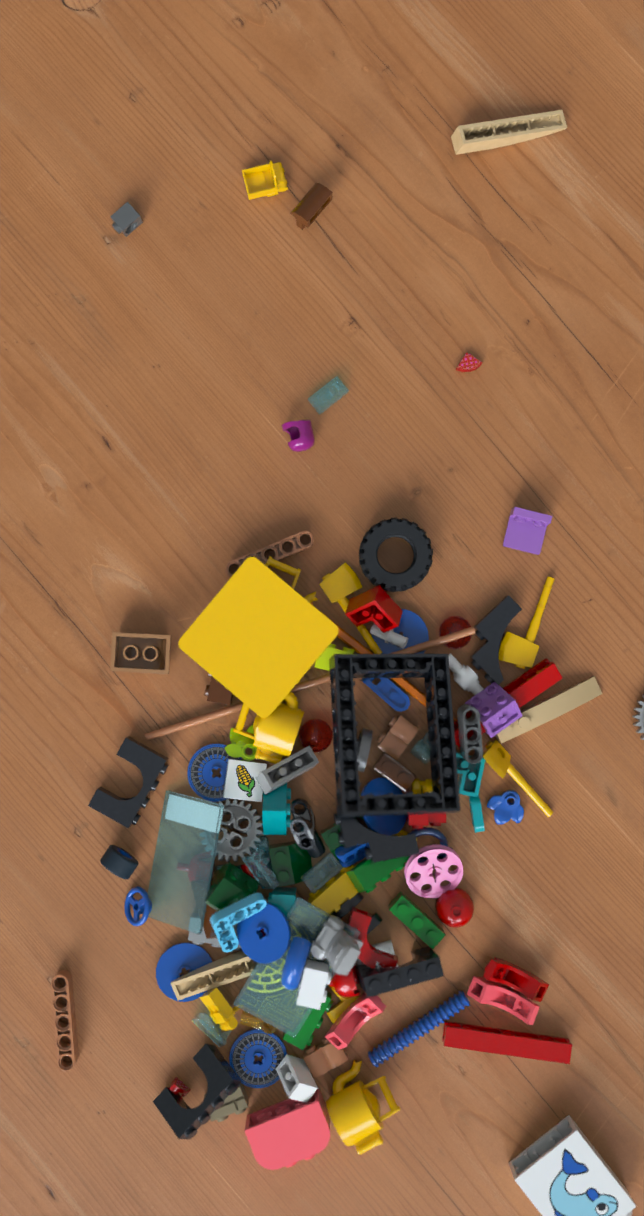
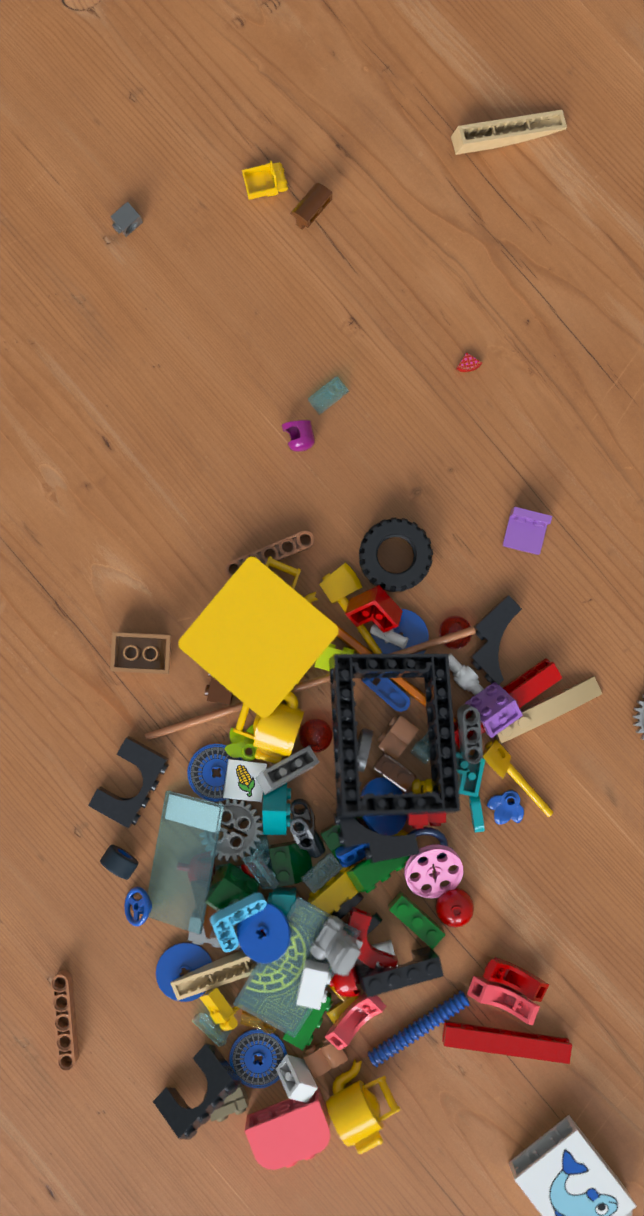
(179, 1087): red tile -> none
(295, 962): blue cylinder -> none
(520, 650): yellow piece -> none

